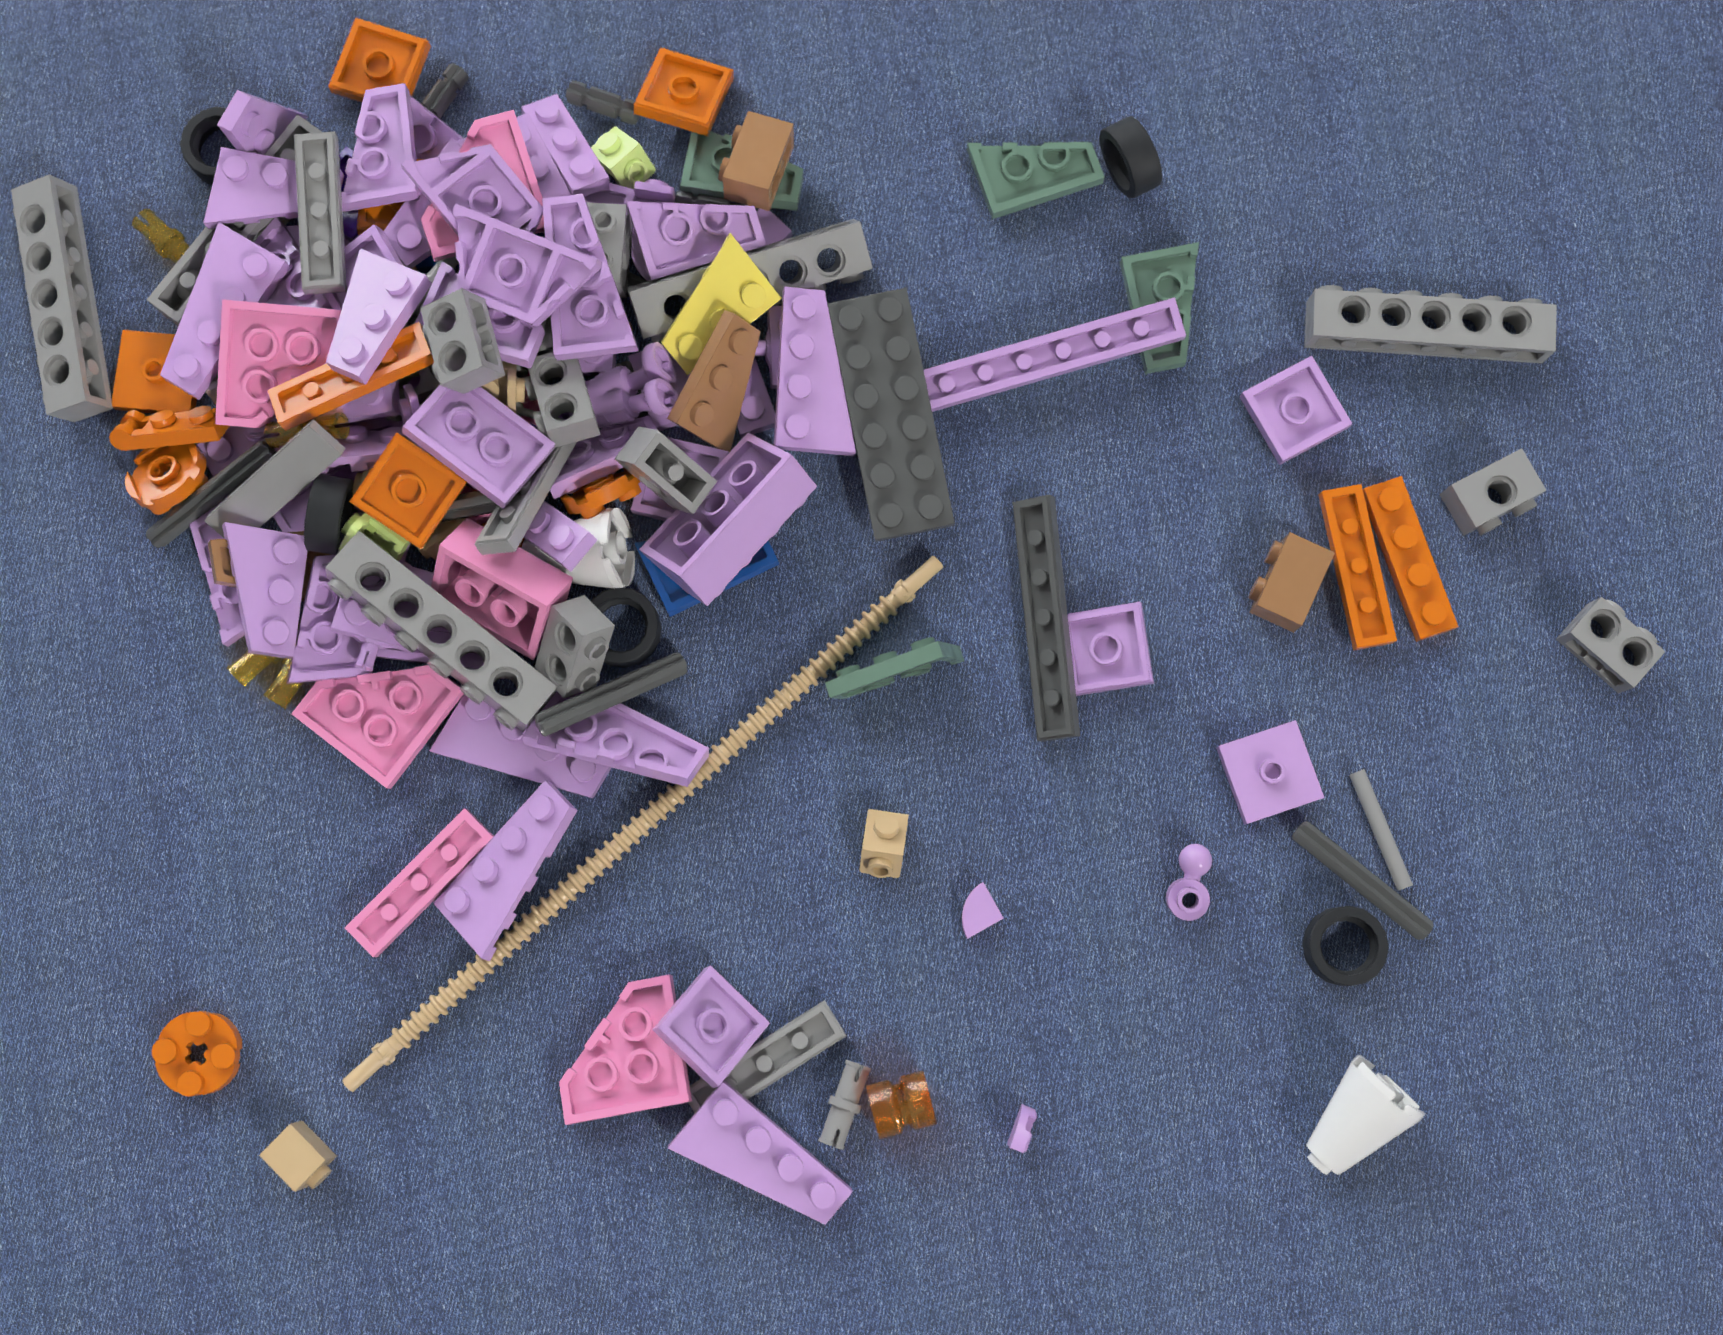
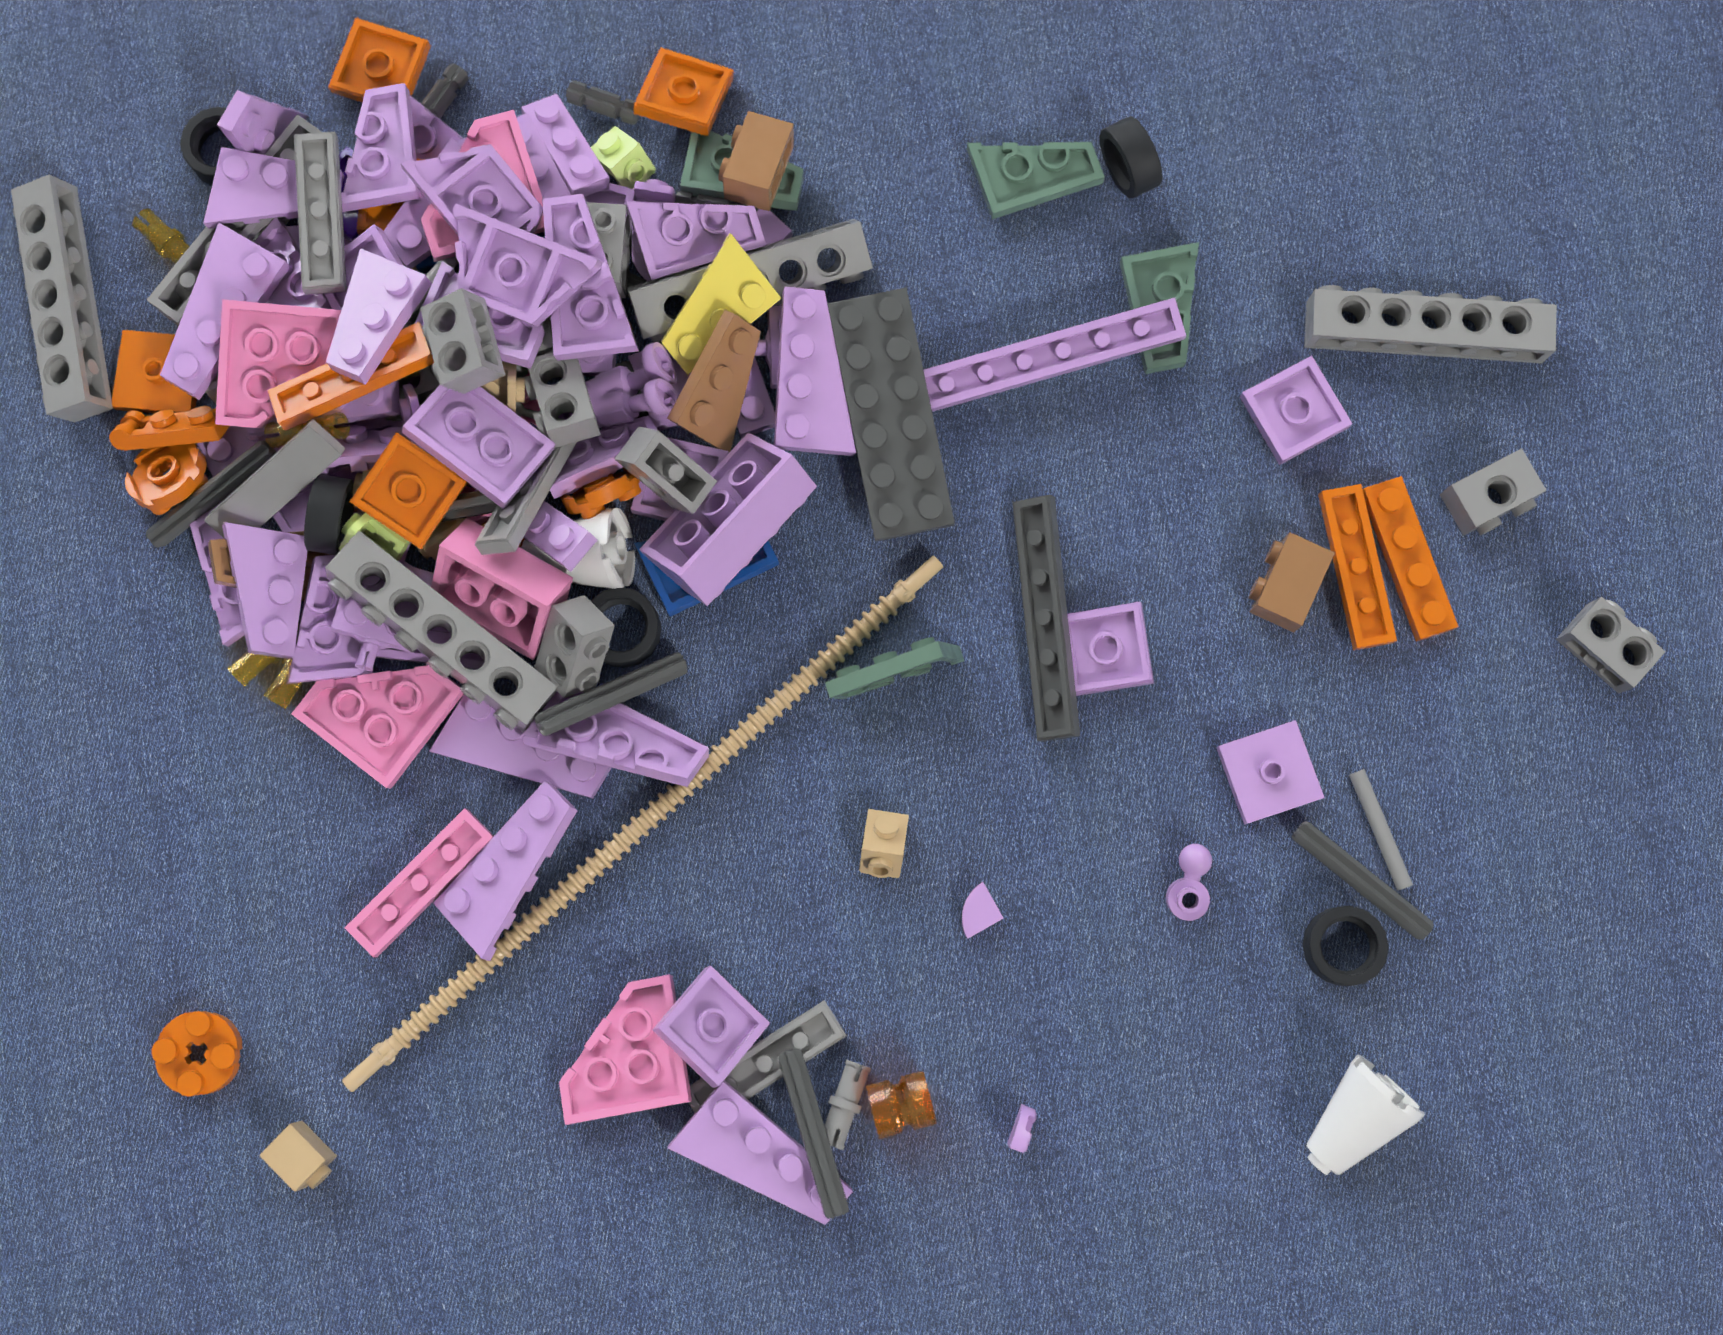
(813, 1133): none -> dark grey axle

